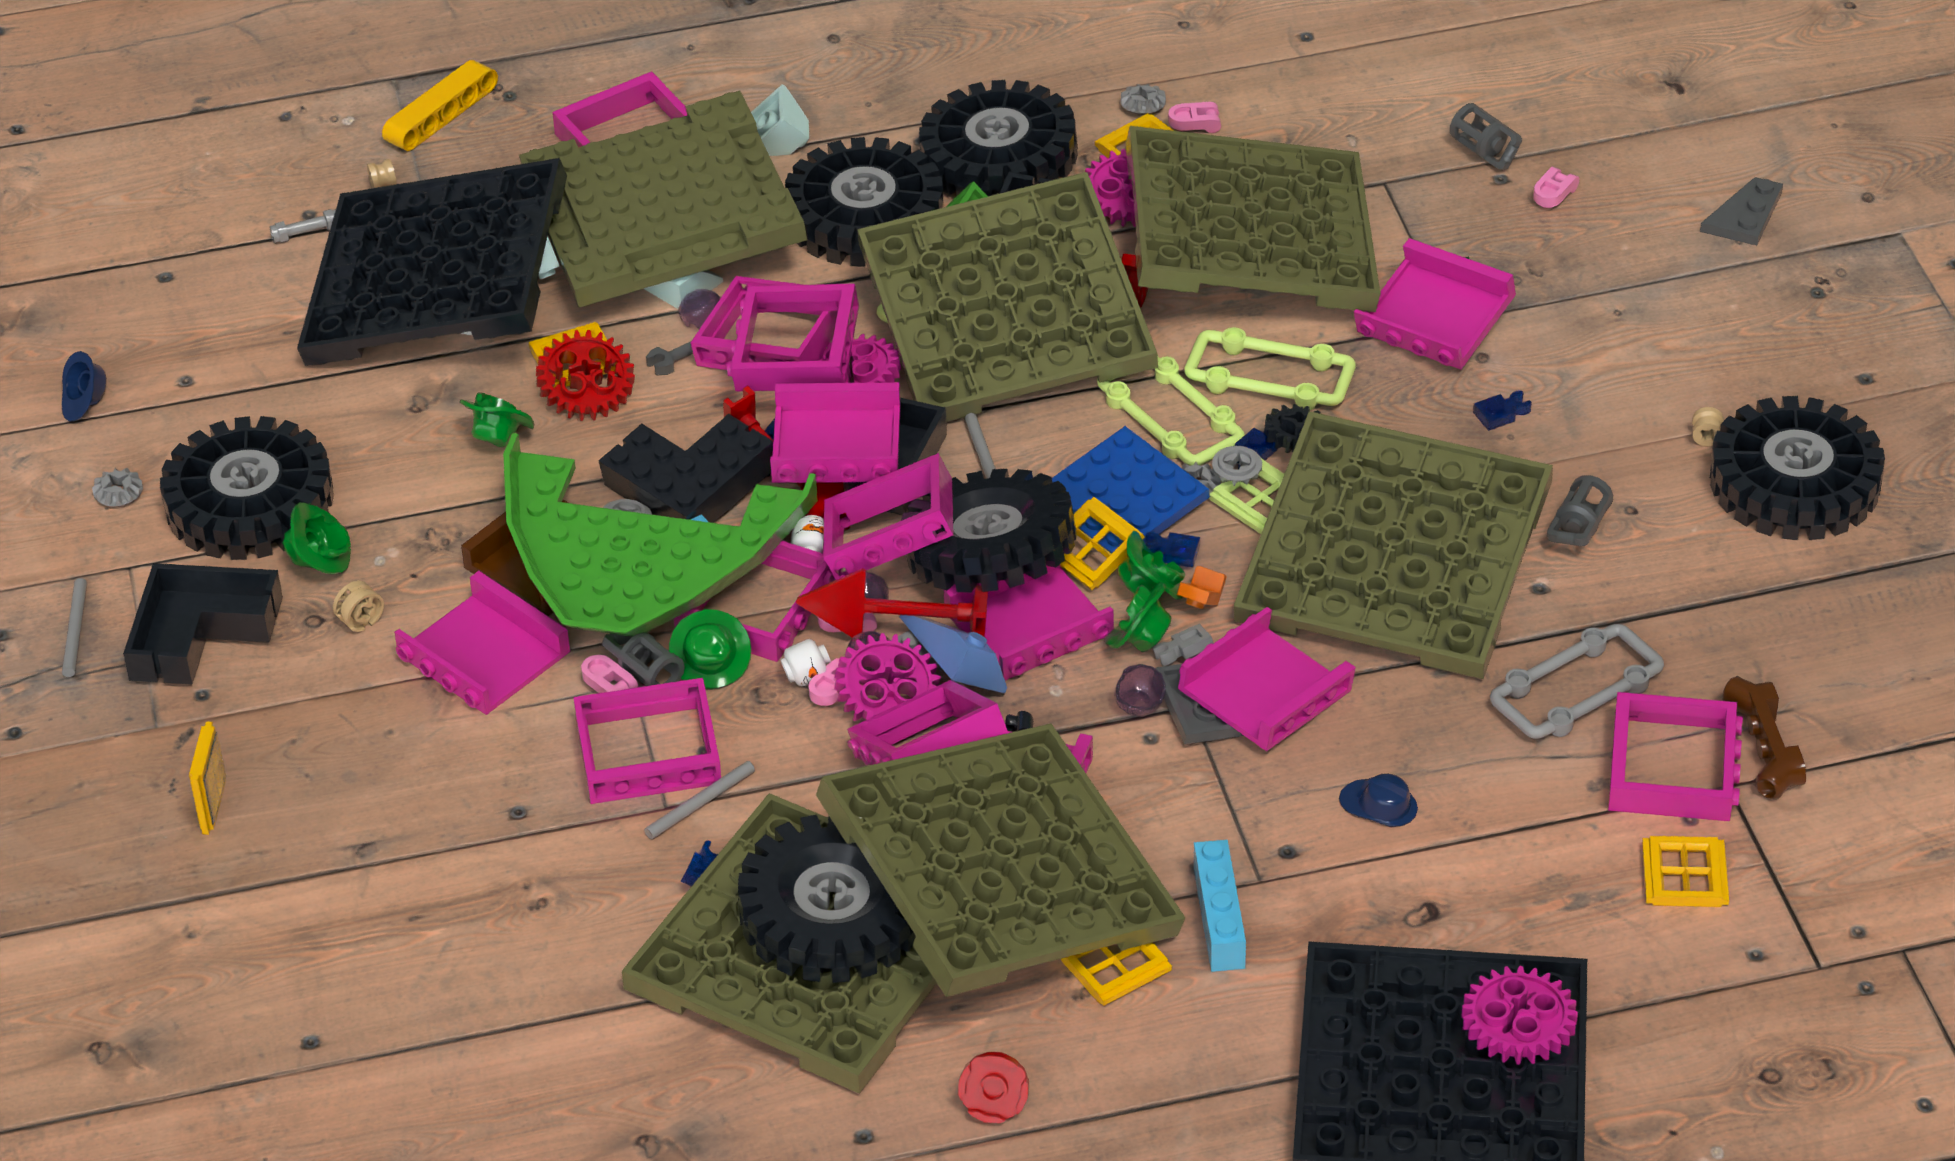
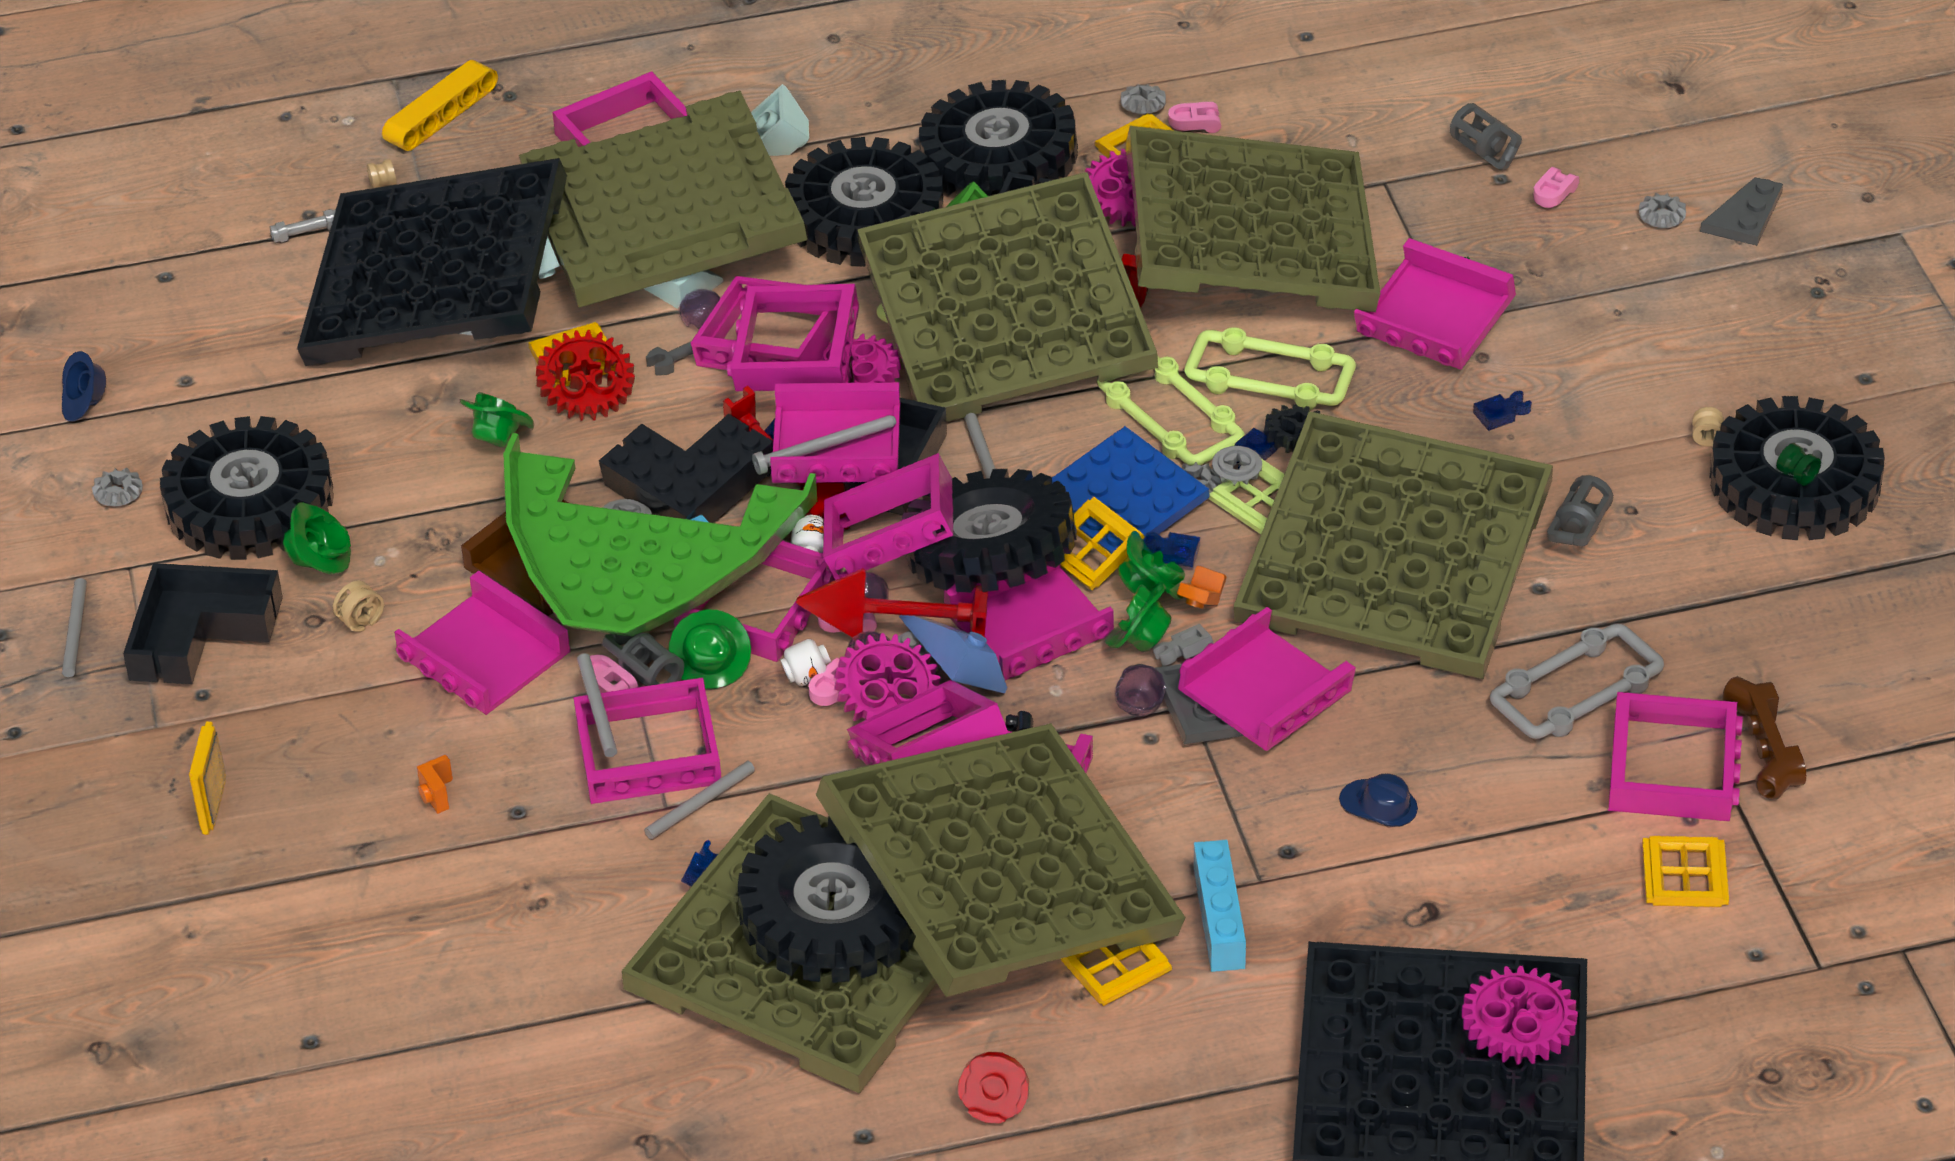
(432, 781): none -> orange bracket
(597, 705): none -> light grey bar
(762, 462): none -> light grey bar
(1662, 218): none -> light grey gear
(1797, 463): none -> dark green wheel

